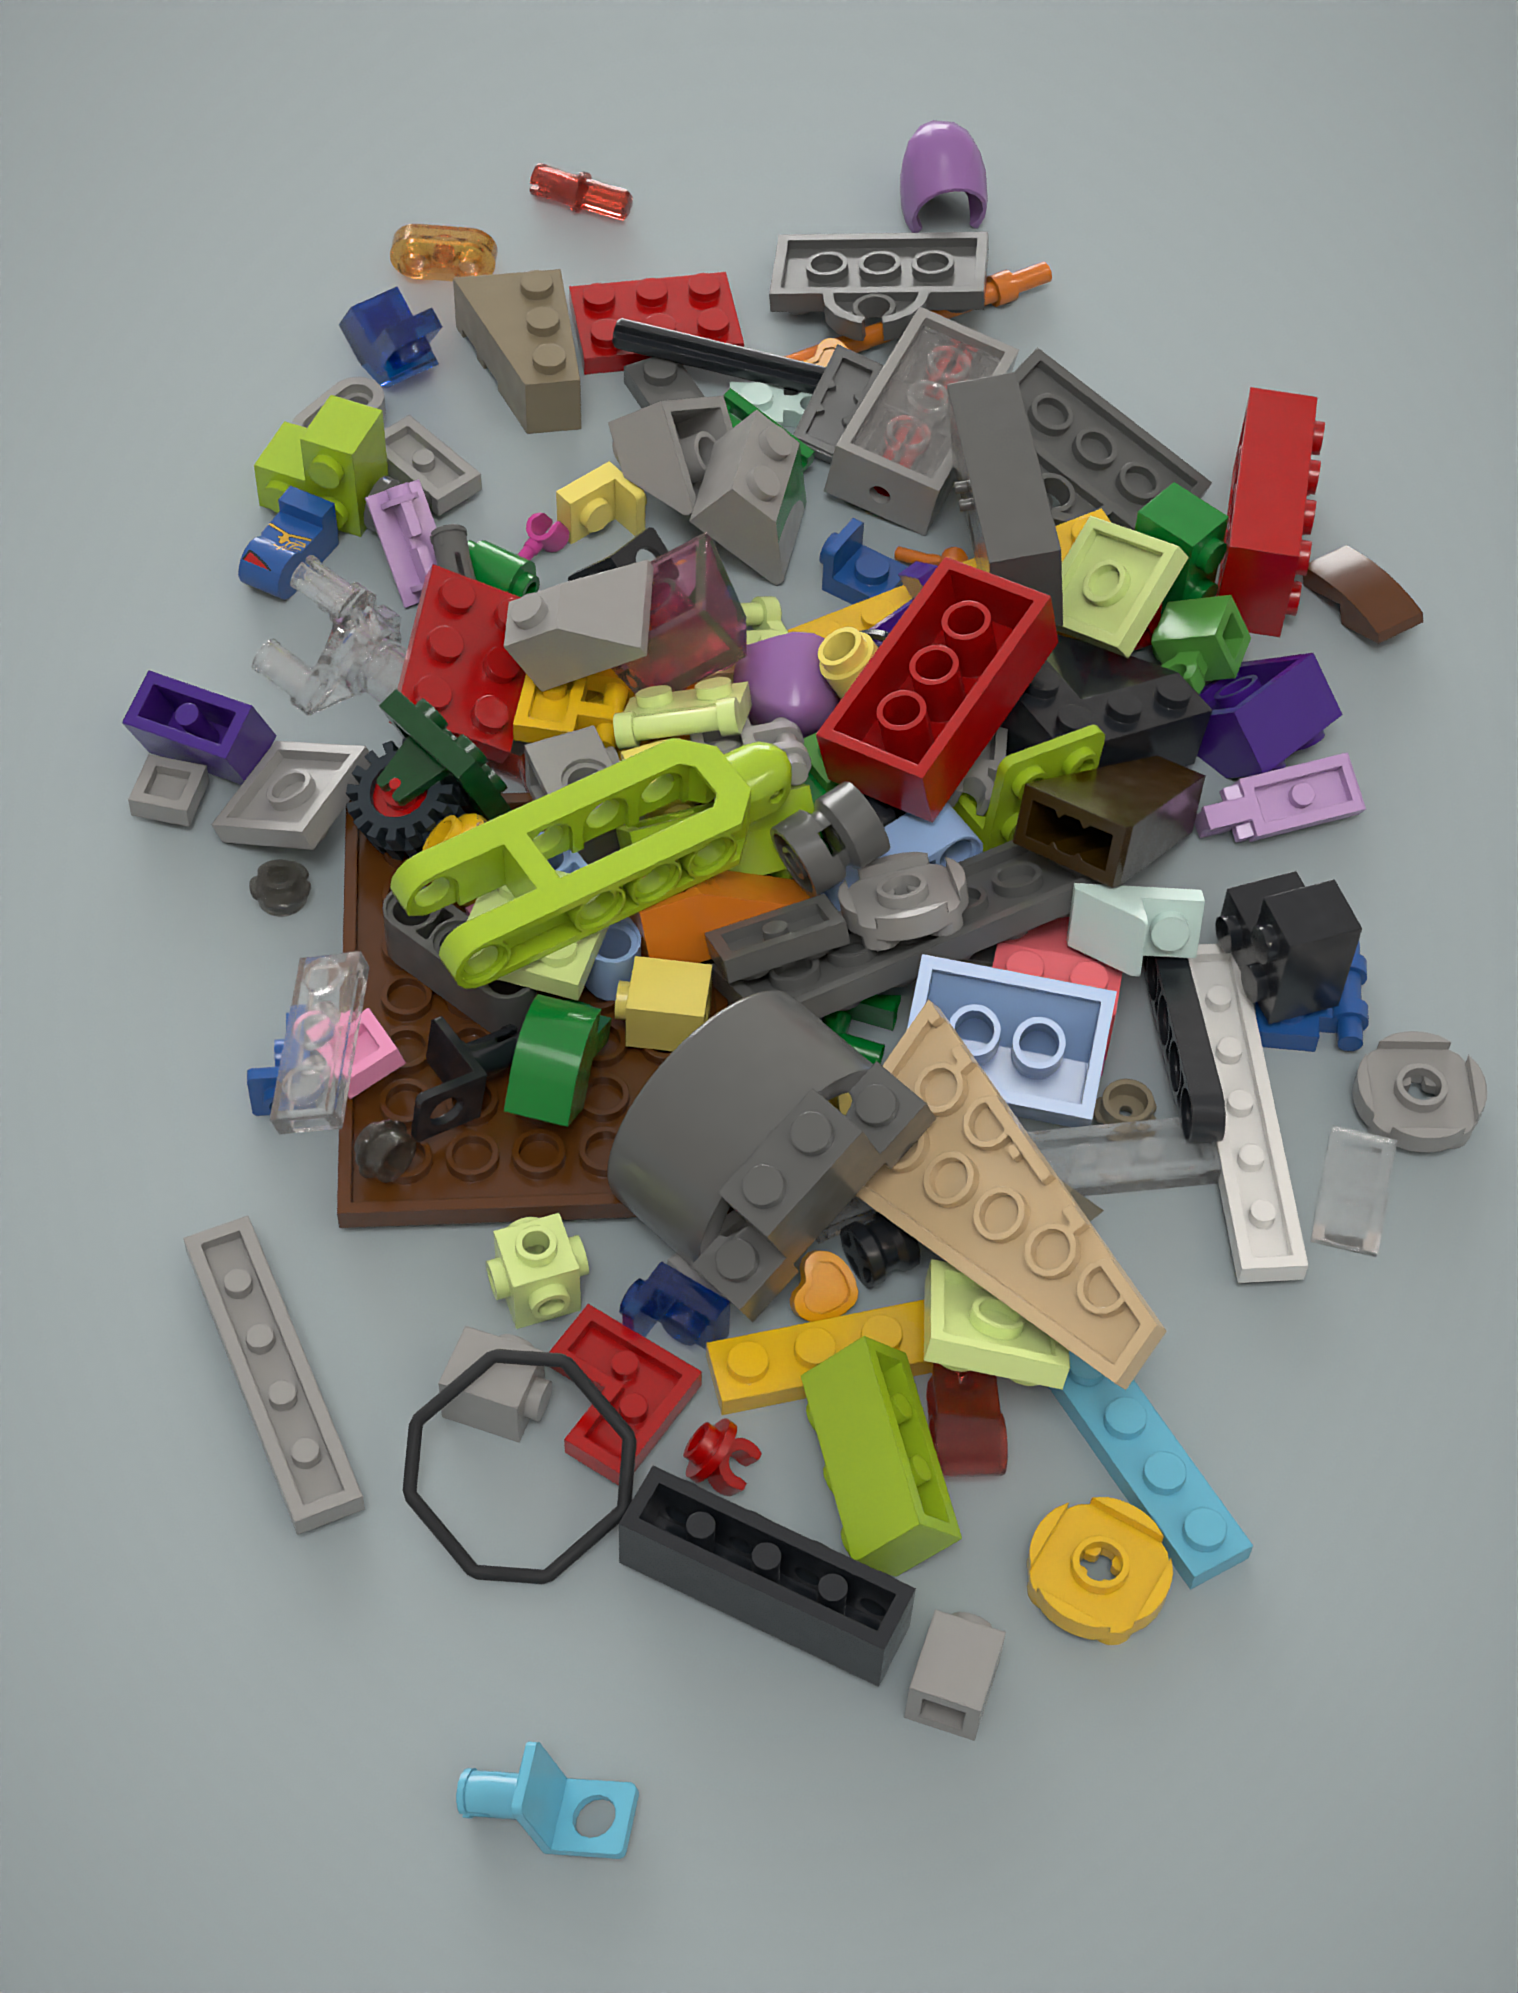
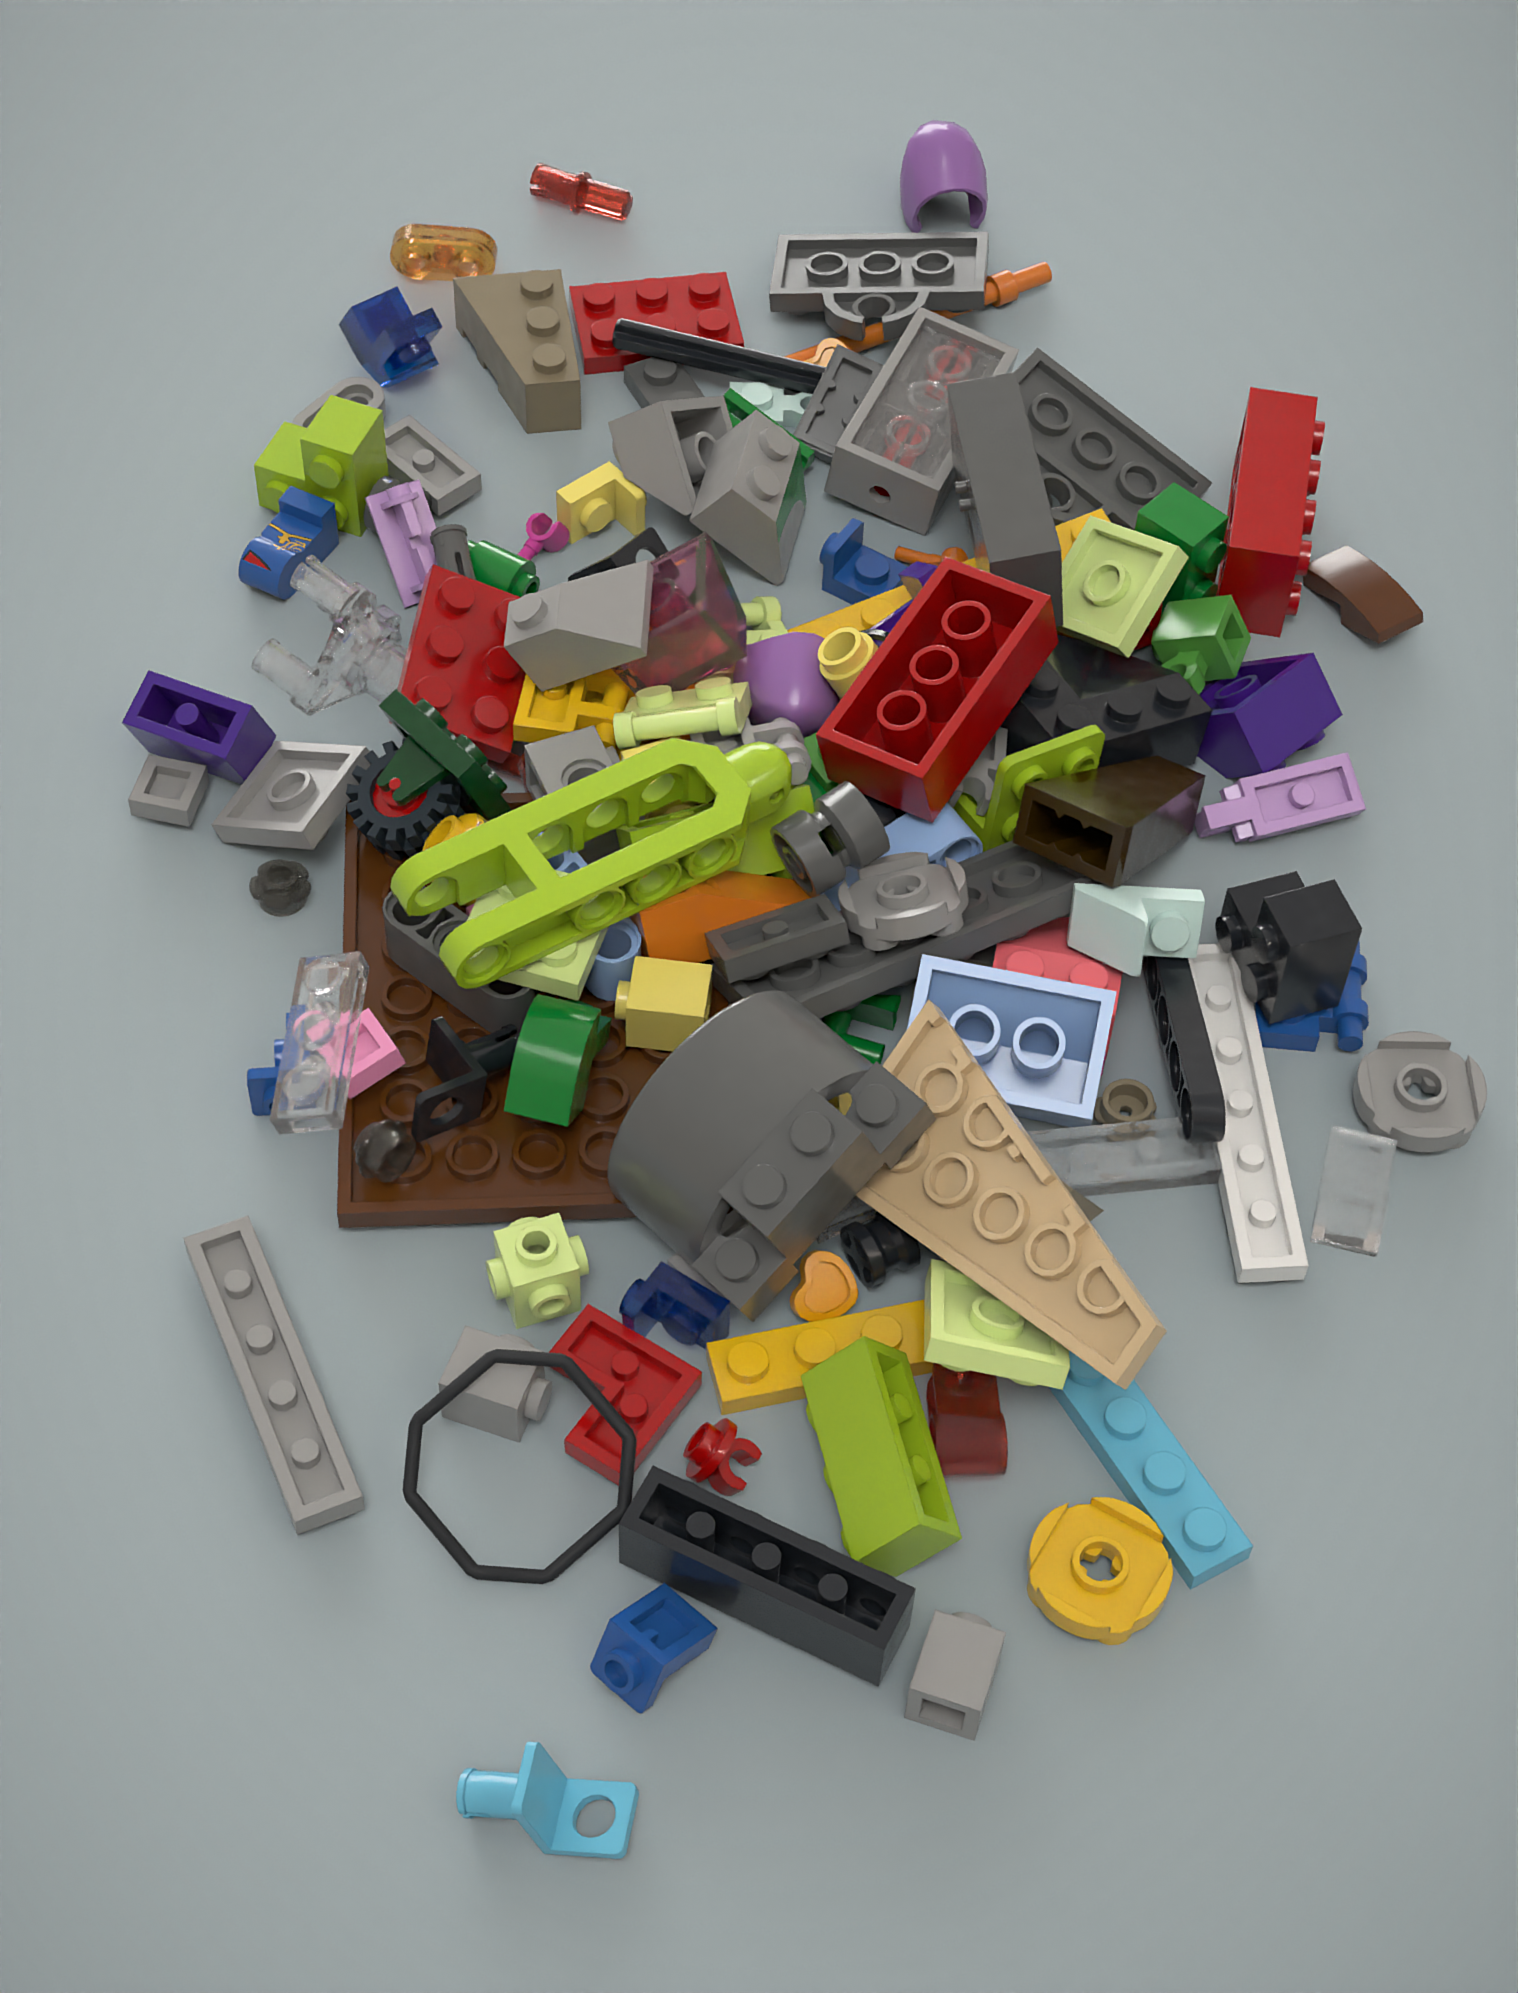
(649, 1645): none -> blue bracket

